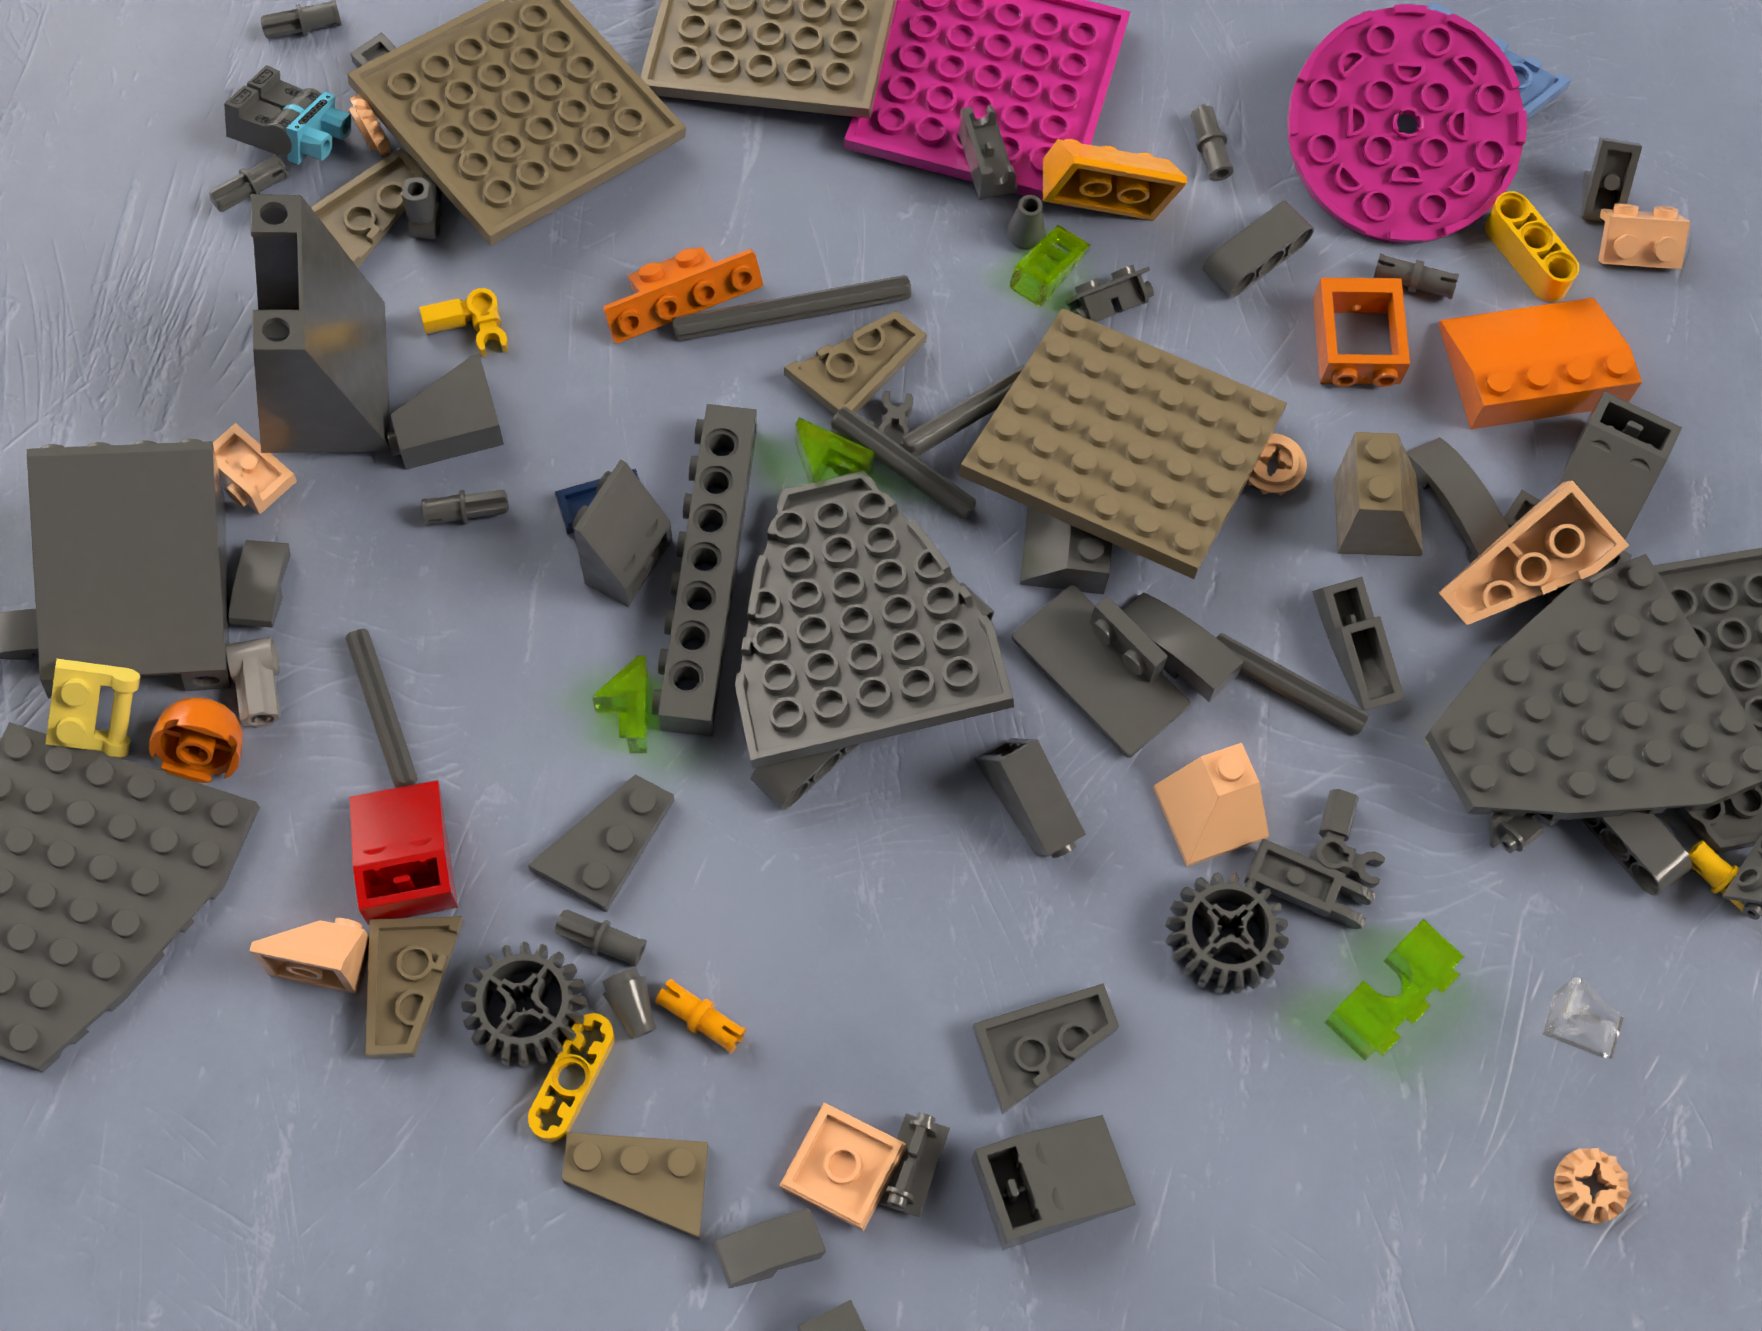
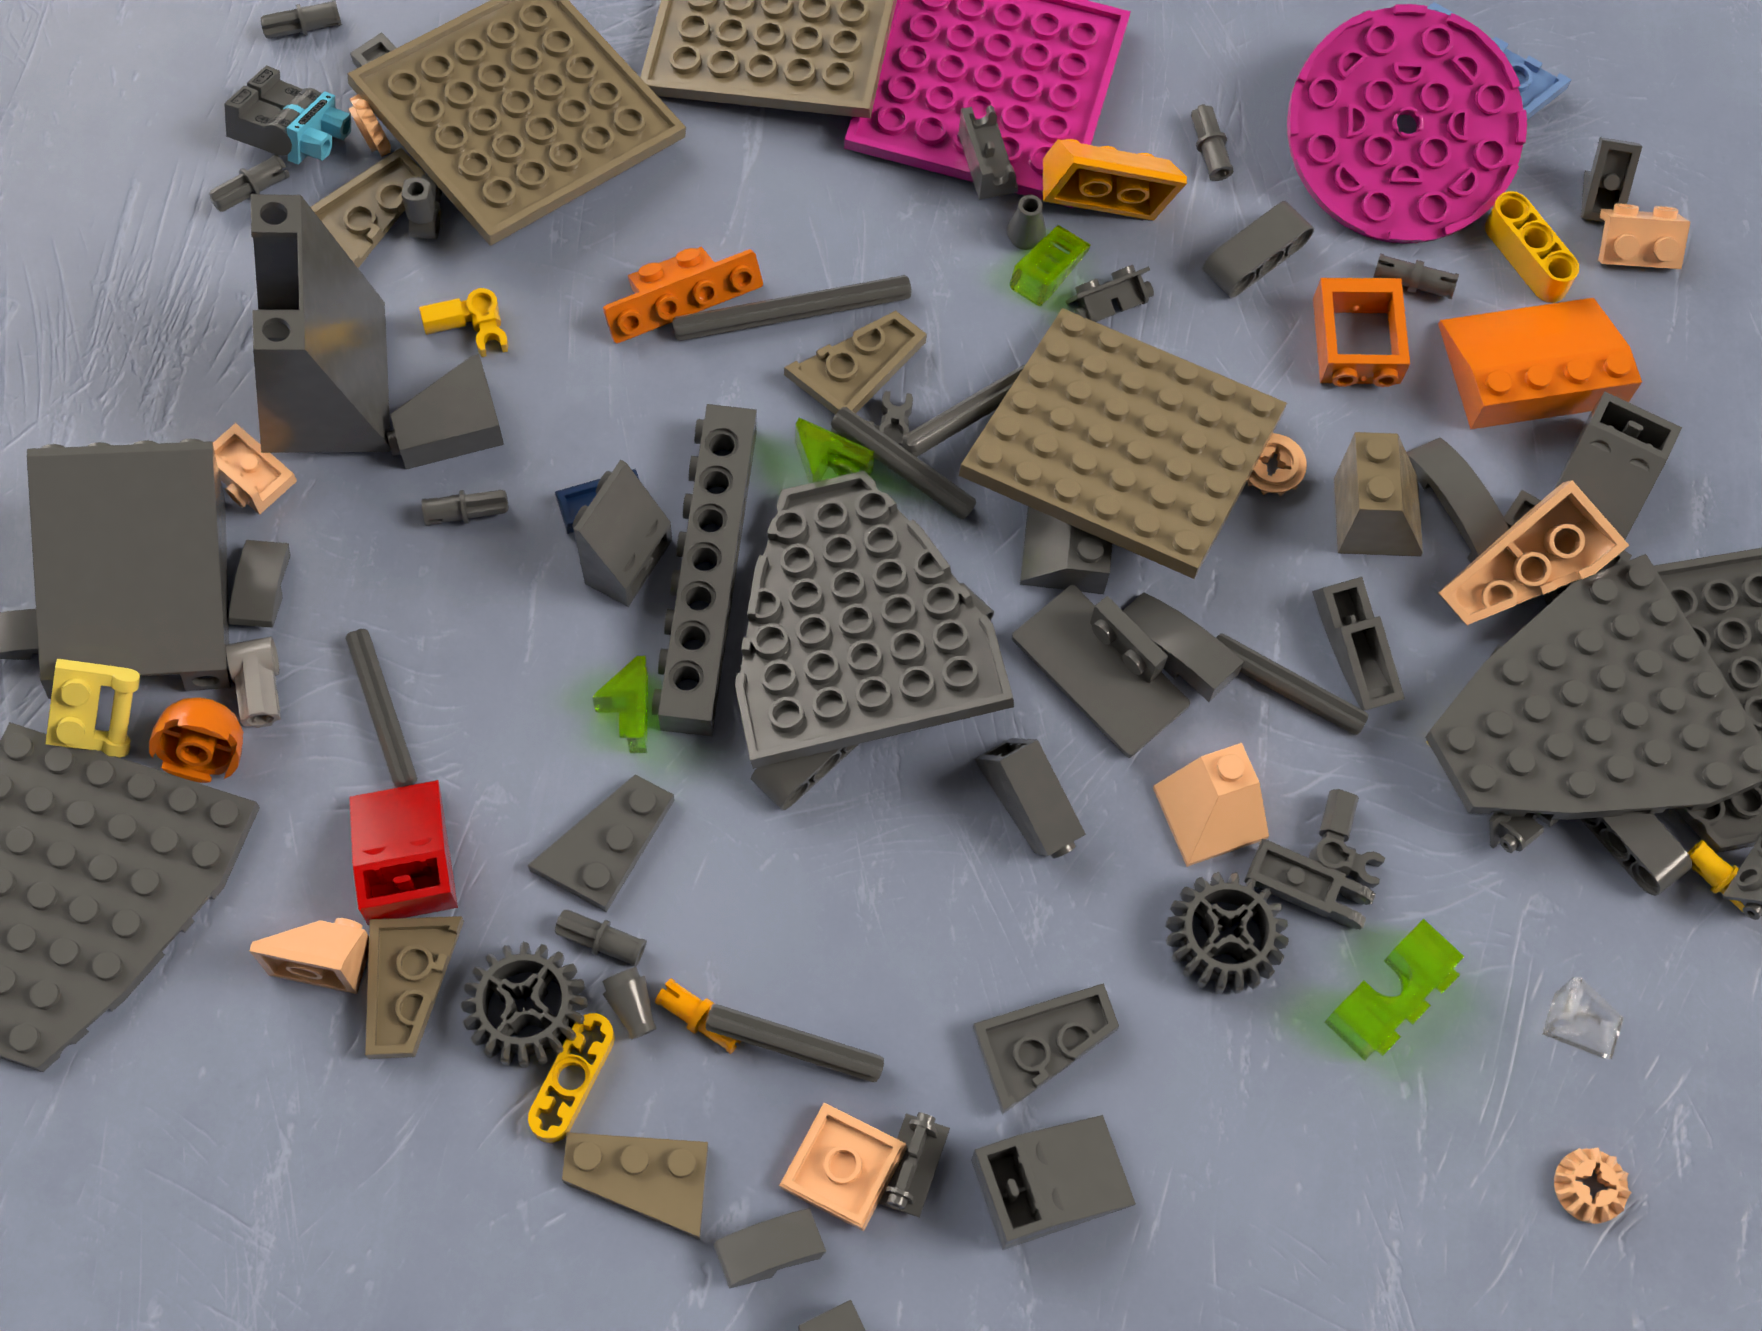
(794, 1043): none -> dark grey axle

